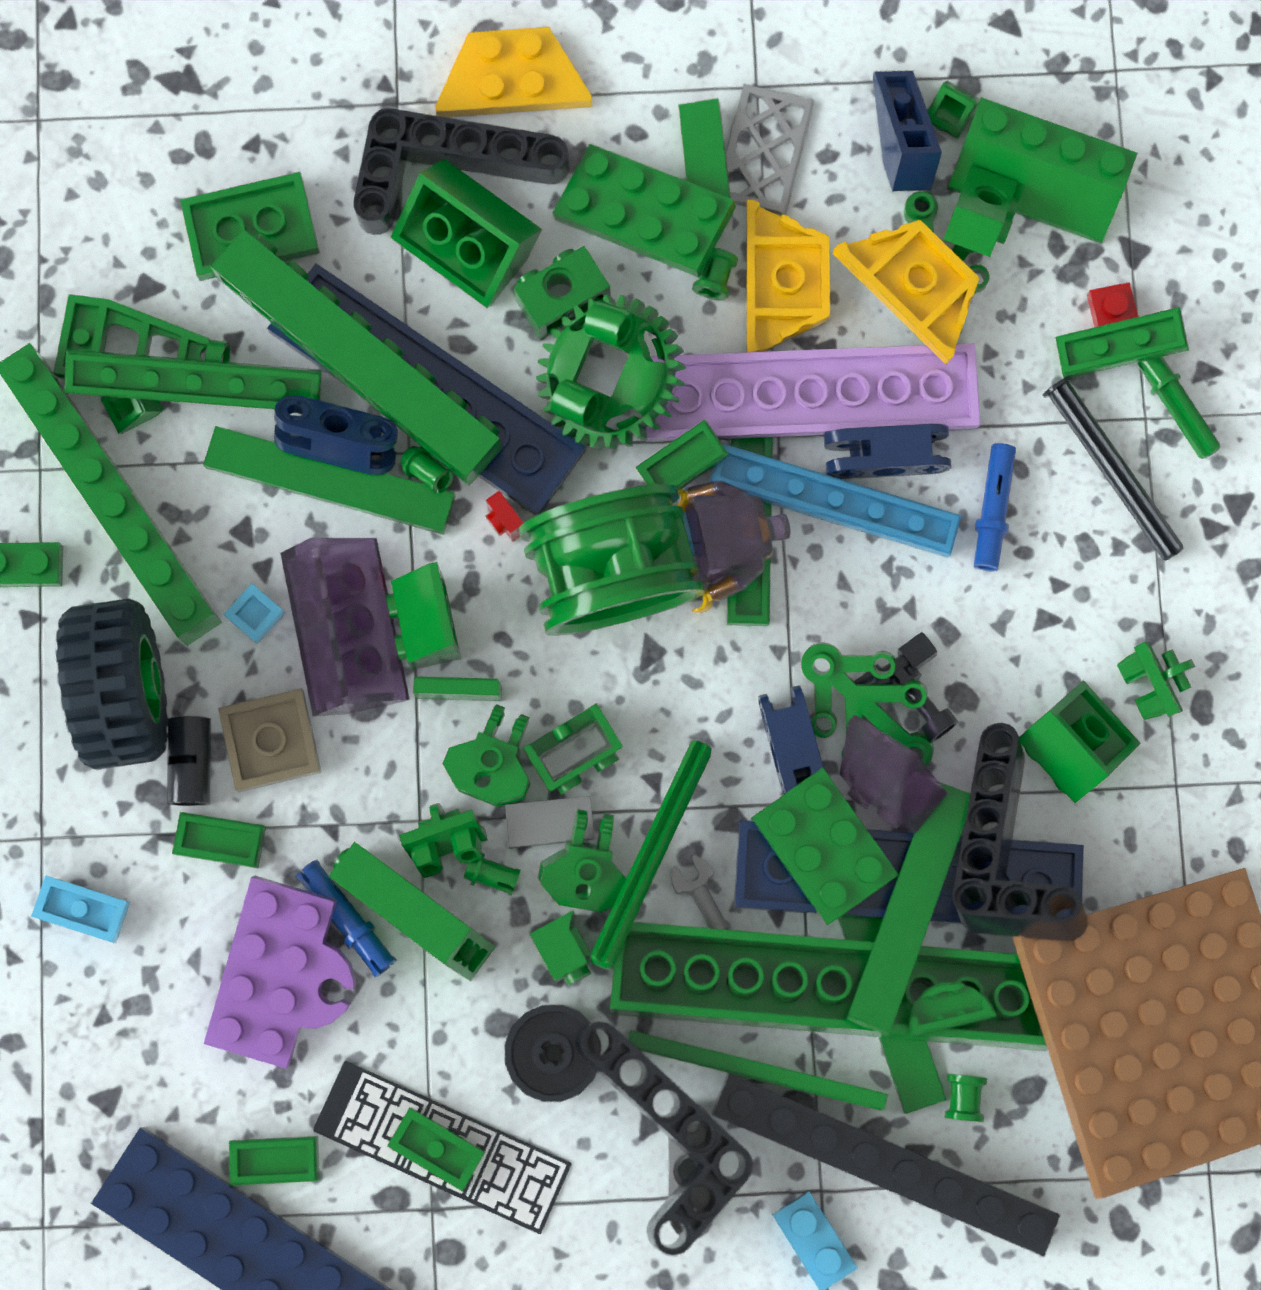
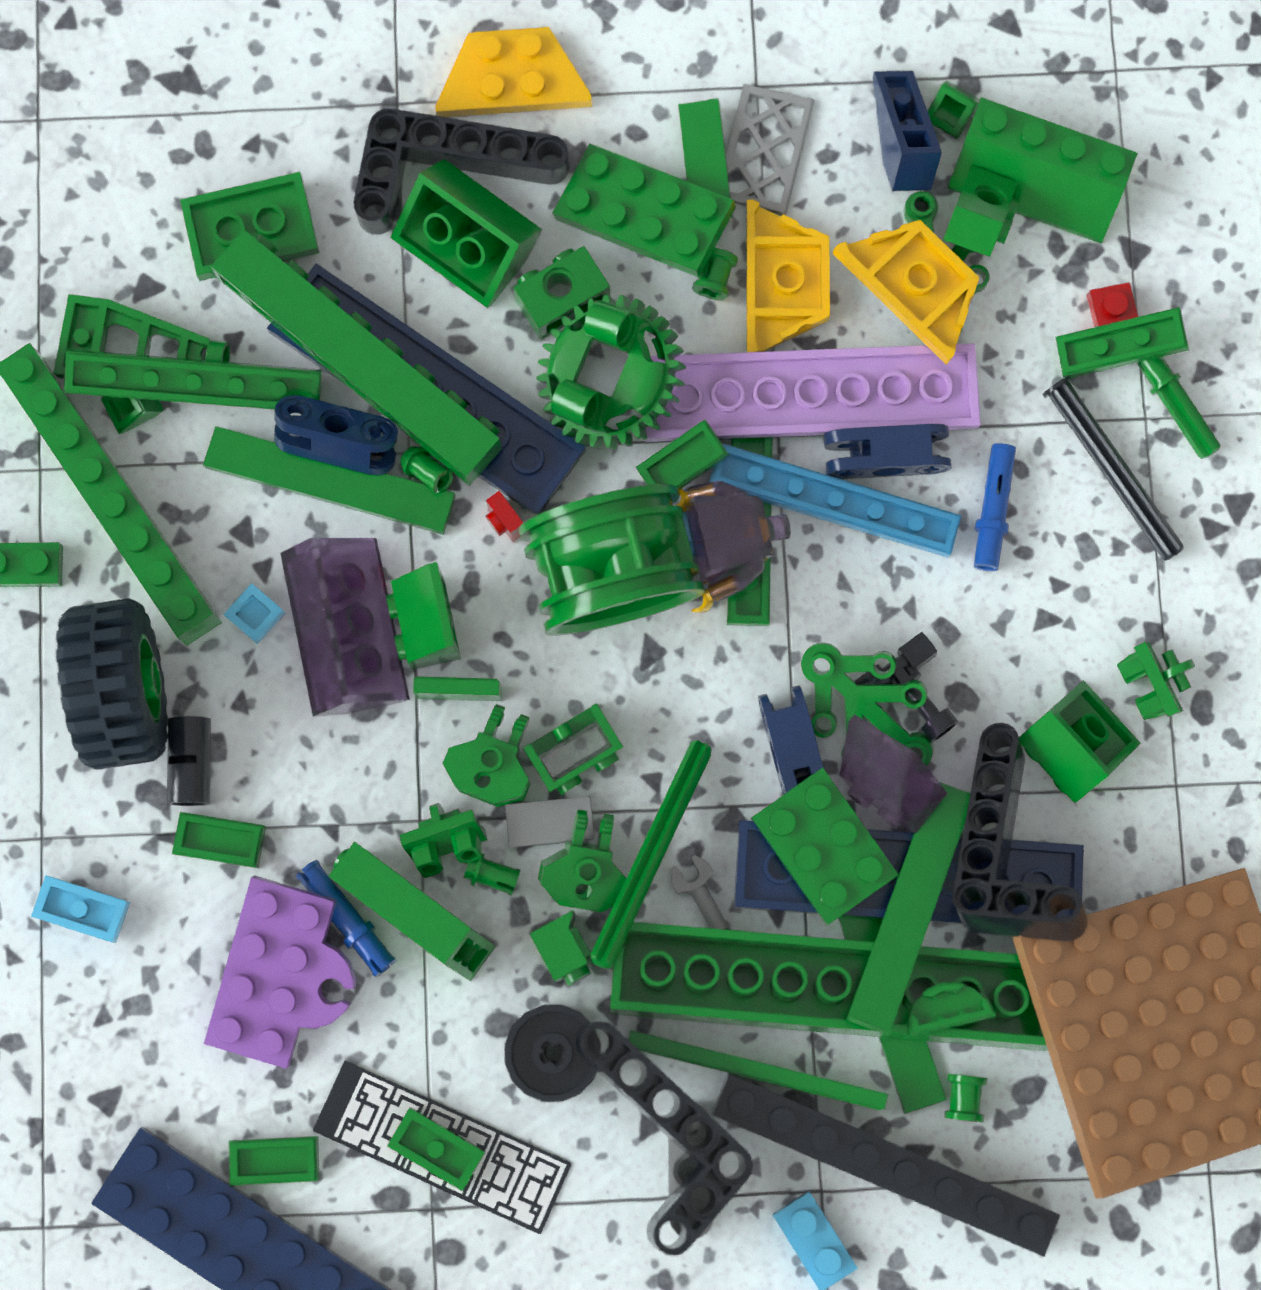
(269, 740): dark tan plate -> none

